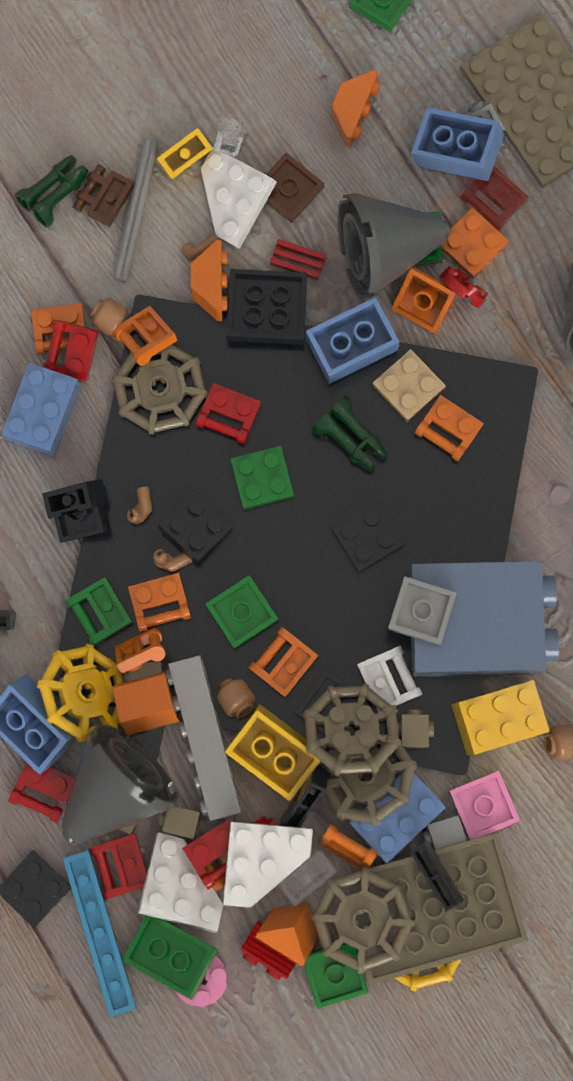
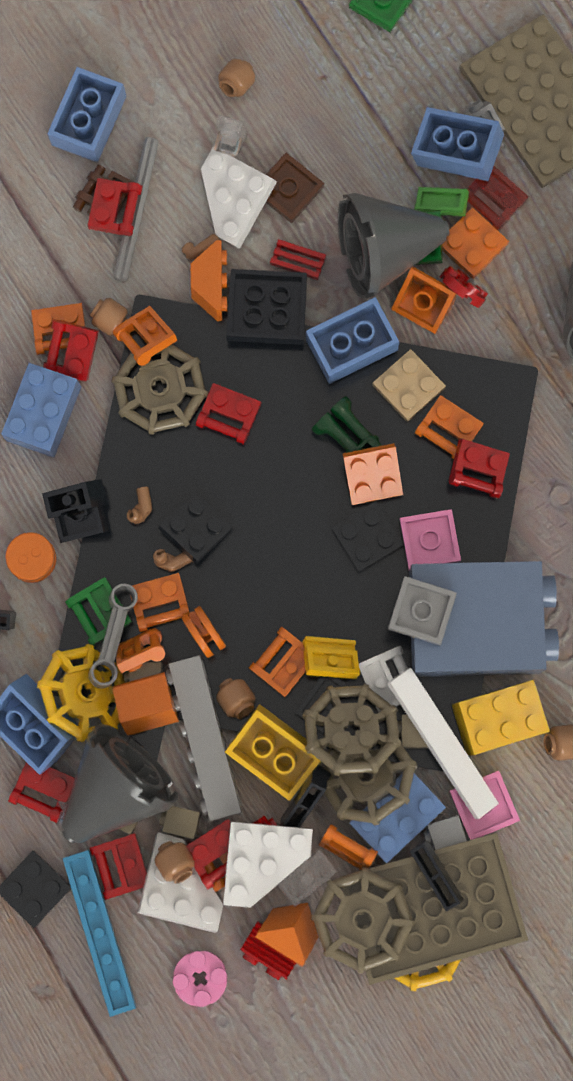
(31, 557): none -> orange head
(44, 209): dark green piece -> none
(87, 114): none -> medium blue brick
(106, 206): none -> red plate
(113, 635): none -> light grey piece
(170, 955): green plate -> none
(174, 862): none -> medium nougat head
(184, 154): yellow brick -> none
(202, 630): none -> orange head
(236, 78): none -> medium nougat head
(241, 612): green plate -> none
(262, 477): green plate -> none
(331, 657): none -> yellow plate
(333, 980): green plate -> none
(353, 105): orange slope -> none
(373, 474): none -> plate
(430, 538): none -> bright pink plate
(443, 743): none -> white tile
(446, 200): none -> bright green tile
(481, 460): none -> red plate

